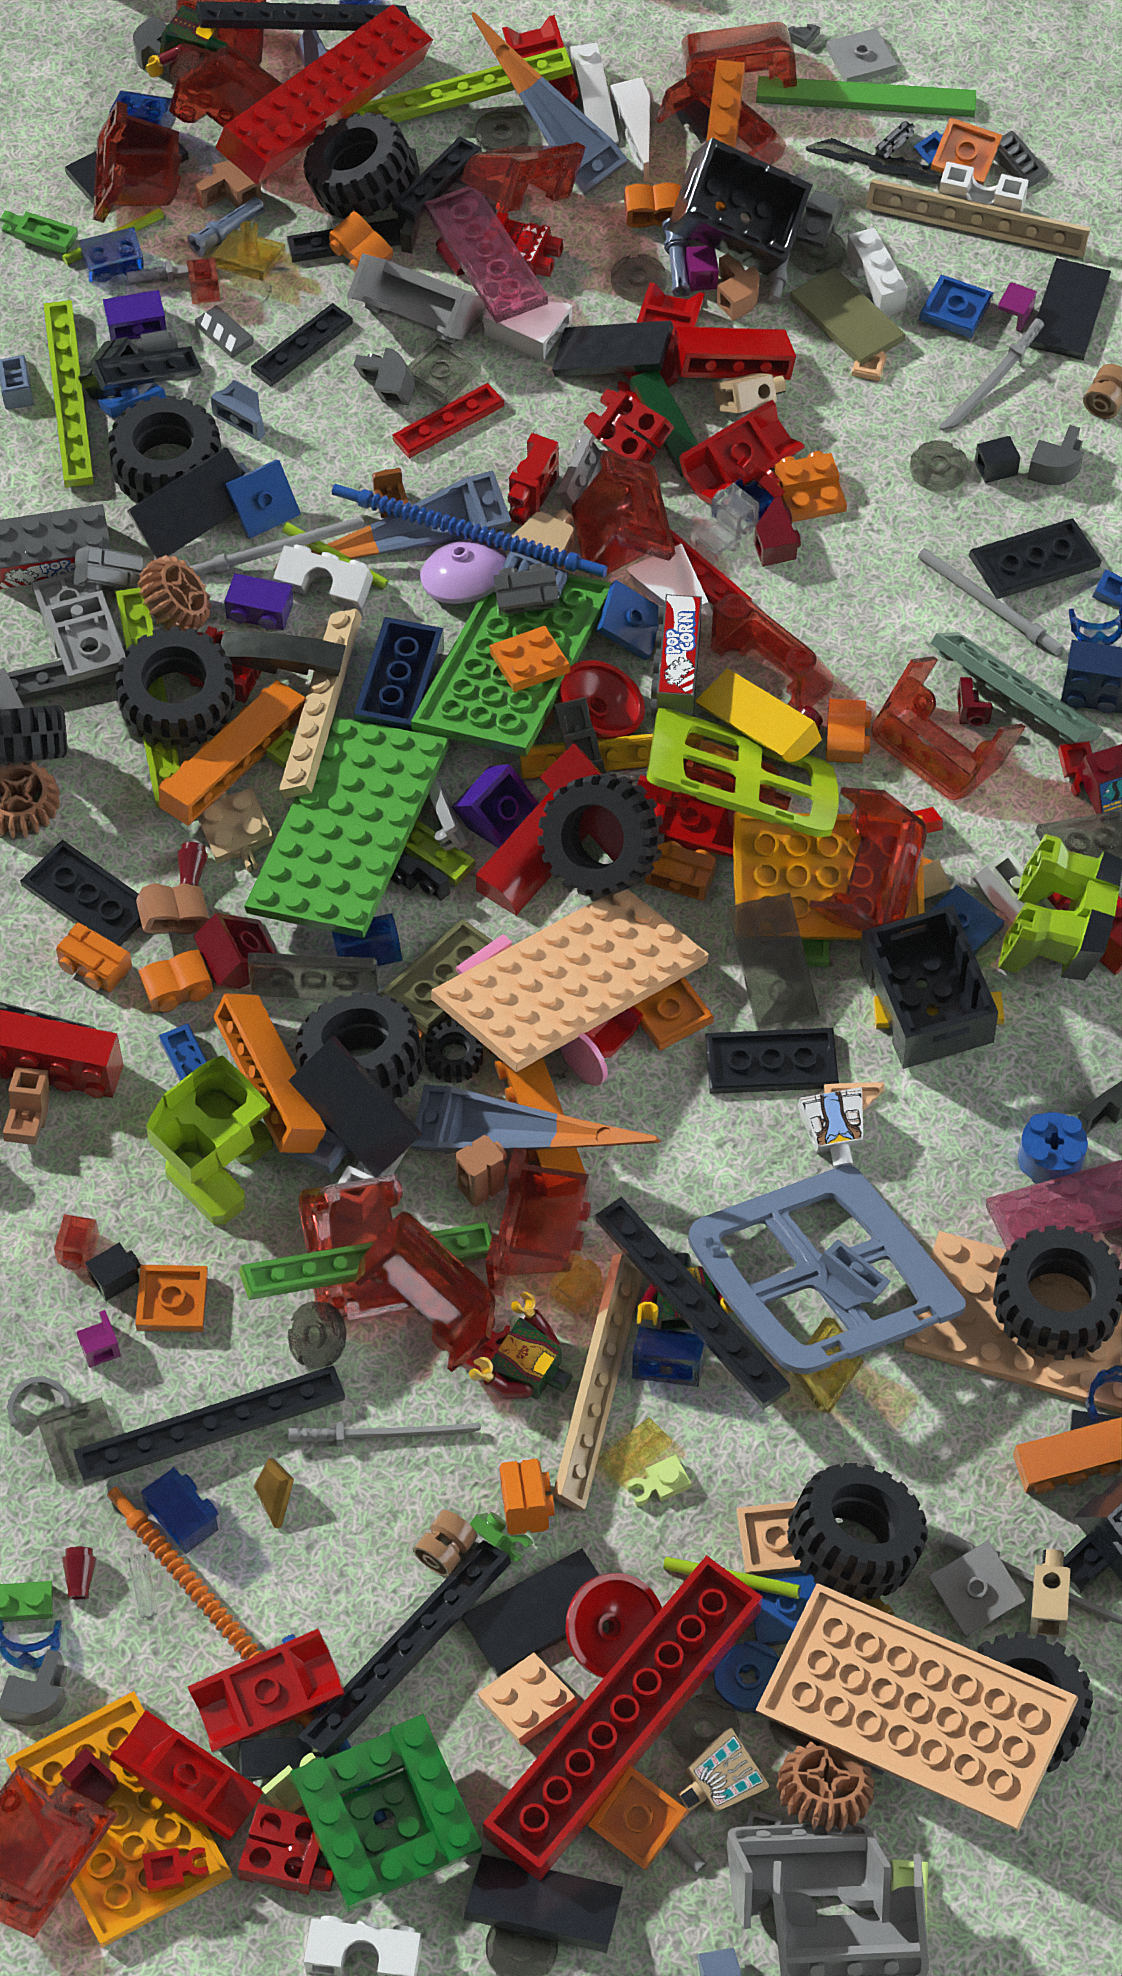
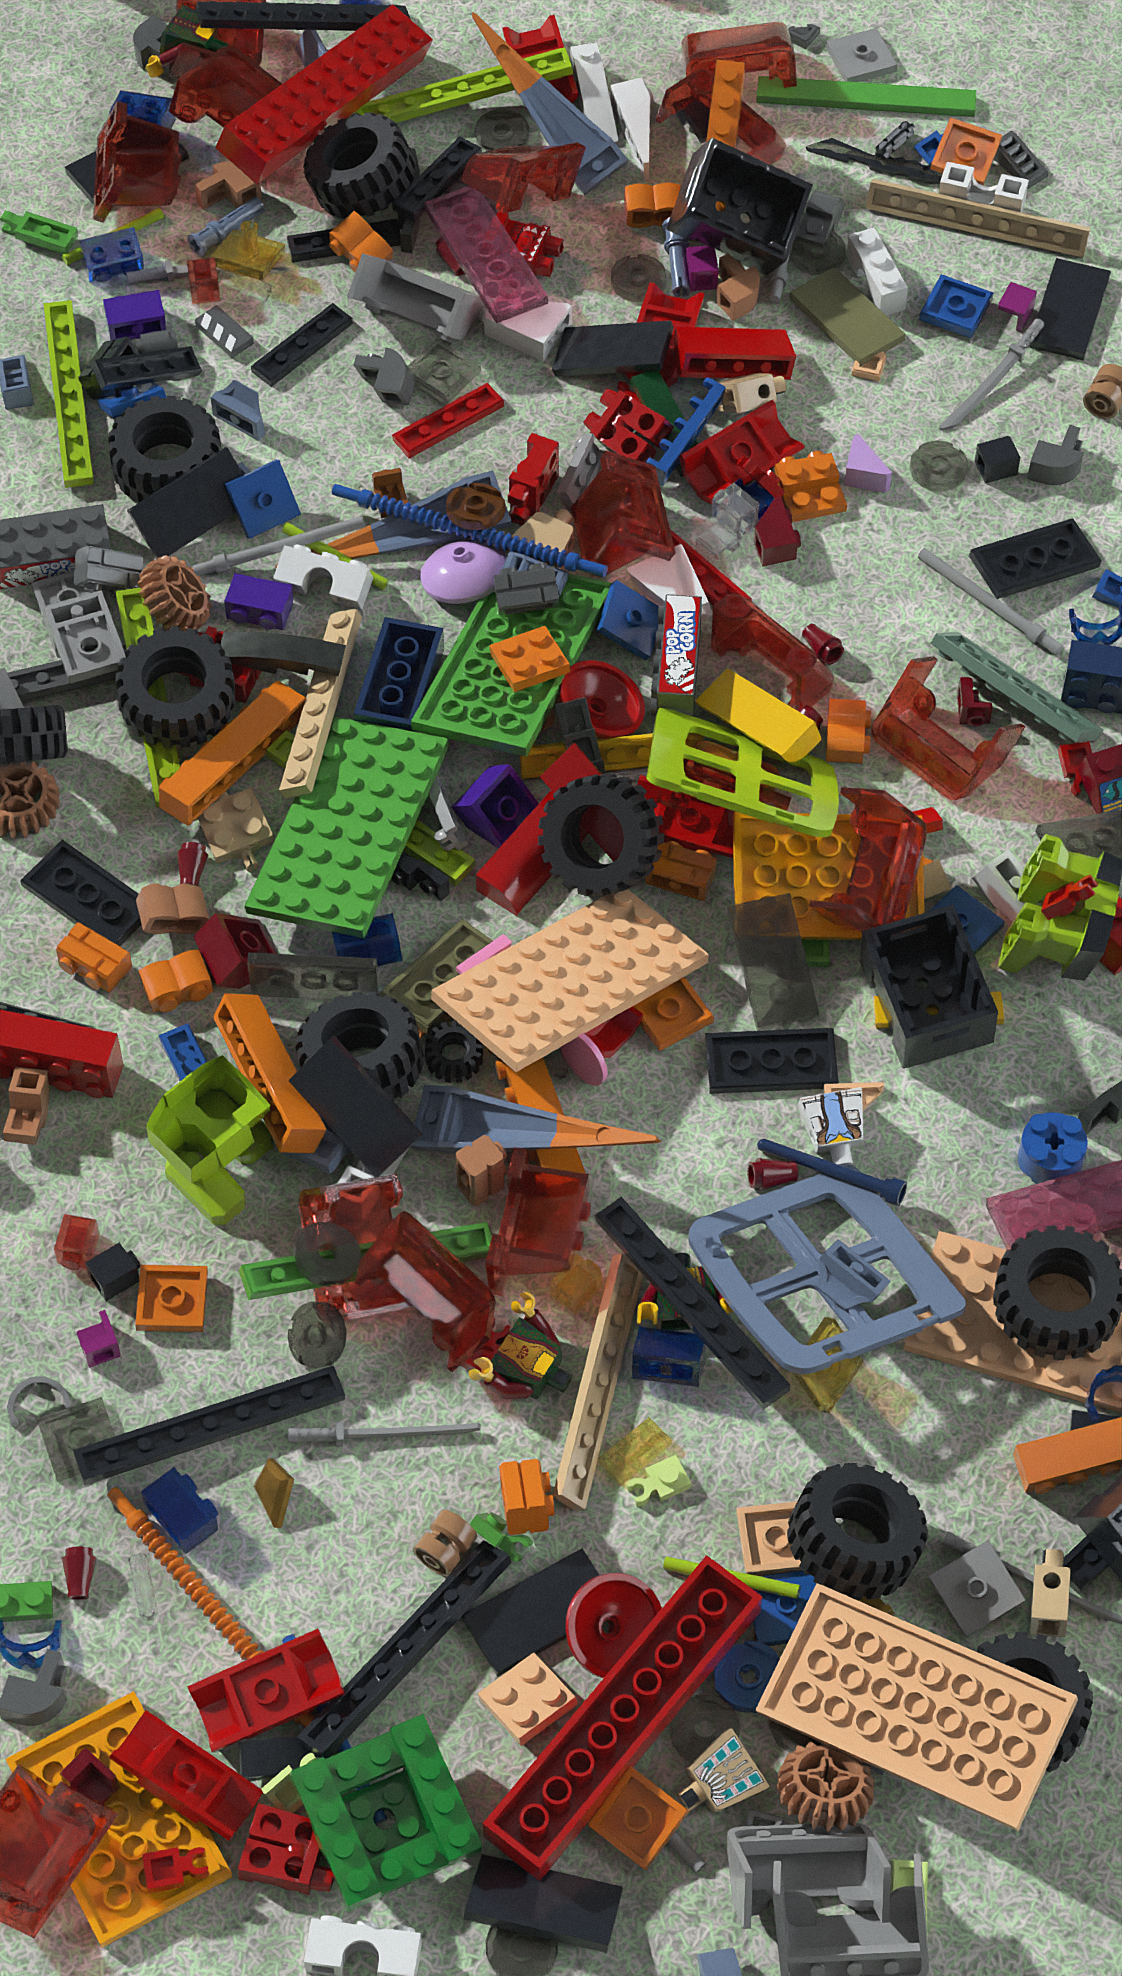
(331, 1237): none -> clear smoke tile
(475, 506): none -> reddish brown tile
(689, 430): none -> blue hinge
(770, 1173): none -> dark red cone
(823, 644): none -> dark red cone
(865, 468): none -> lavender slope
(891, 1189): none -> dark blue piece
(1064, 899): none -> red plate

